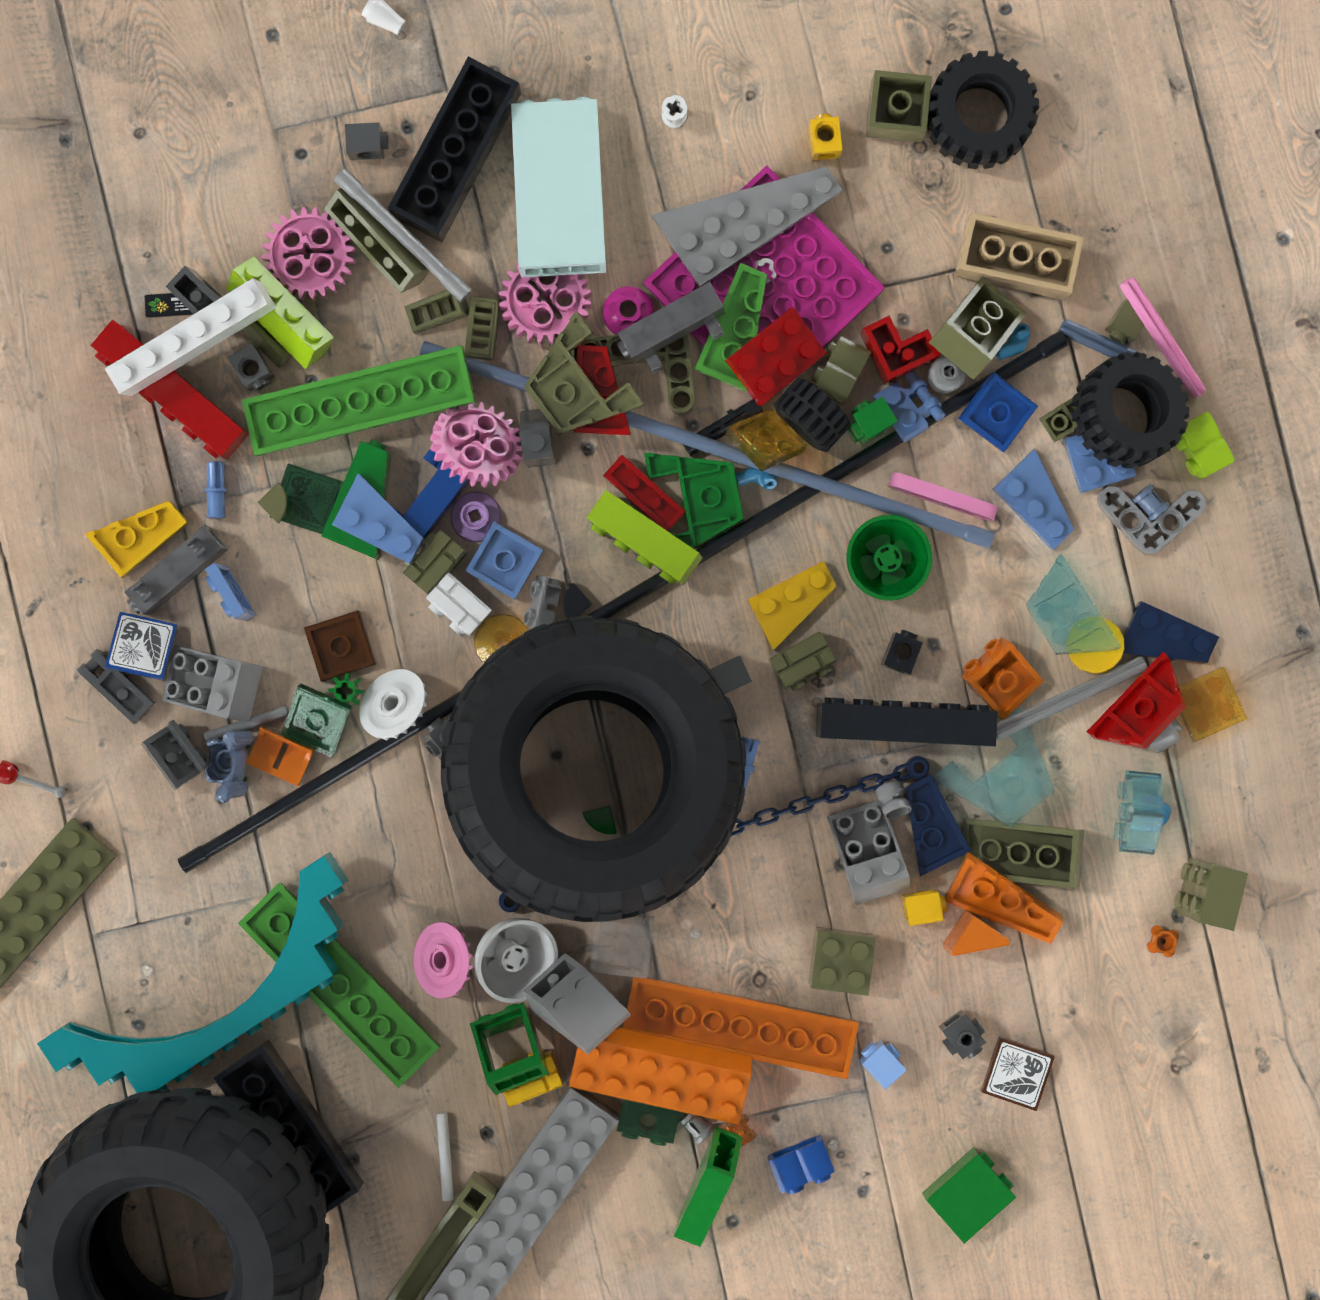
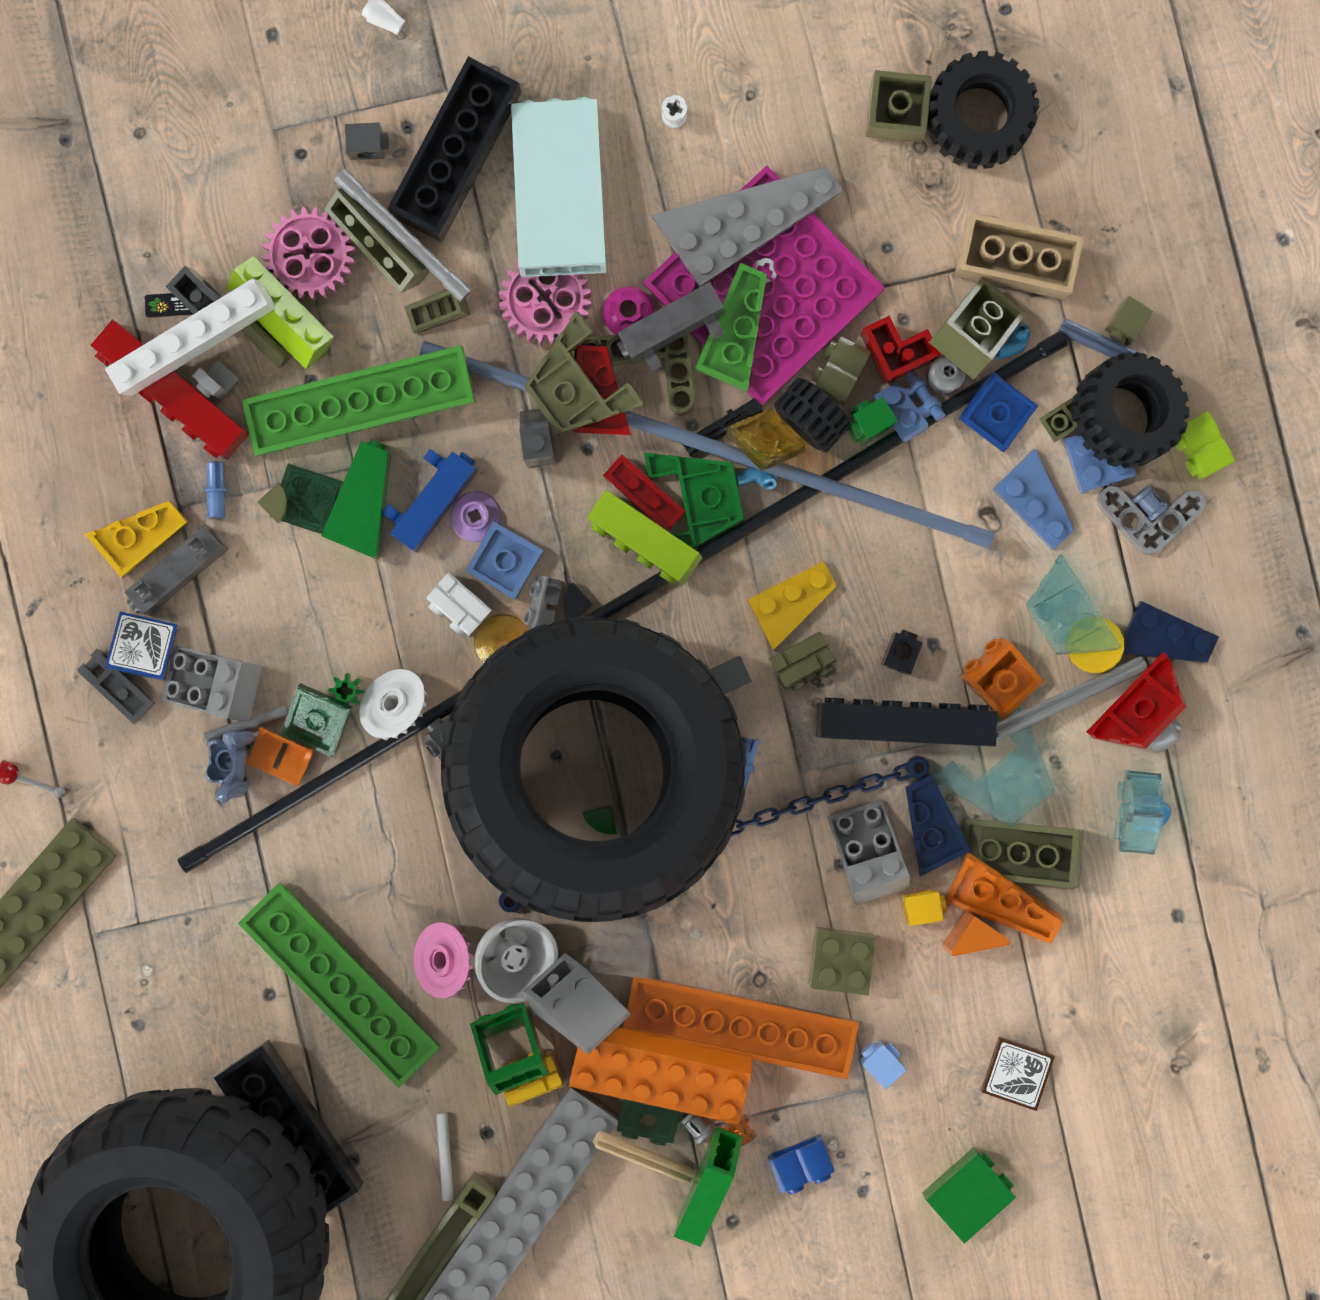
(158, 1060): teal arch -> none
(175, 754): dark grey bracket -> none
(216, 380): none -> light grey bracket
(234, 602): medium blue plate -> none
(242, 359): dark grey brick -> none
(340, 646): reddish brown tile -> none
(377, 522): medium blue wing -> none
(436, 559): olive brick -> none
(476, 444): bright pink gear -> none
(492, 329): olive slope -> none
(643, 1157): none -> tan axle
(775, 356): red plate -> none
(825, 149): yellow brick -> none
(893, 800): light grey wheel -> none
(902, 545): green piece -> none
(943, 496): bright pink beam -> none
(958, 1026): dark grey brick -> none
(1162, 337): bright pink axle -> none
(1170, 944): orange plate -> none
(1210, 704): clear yellow plate -> none
(1210, 893): olive brick -> none

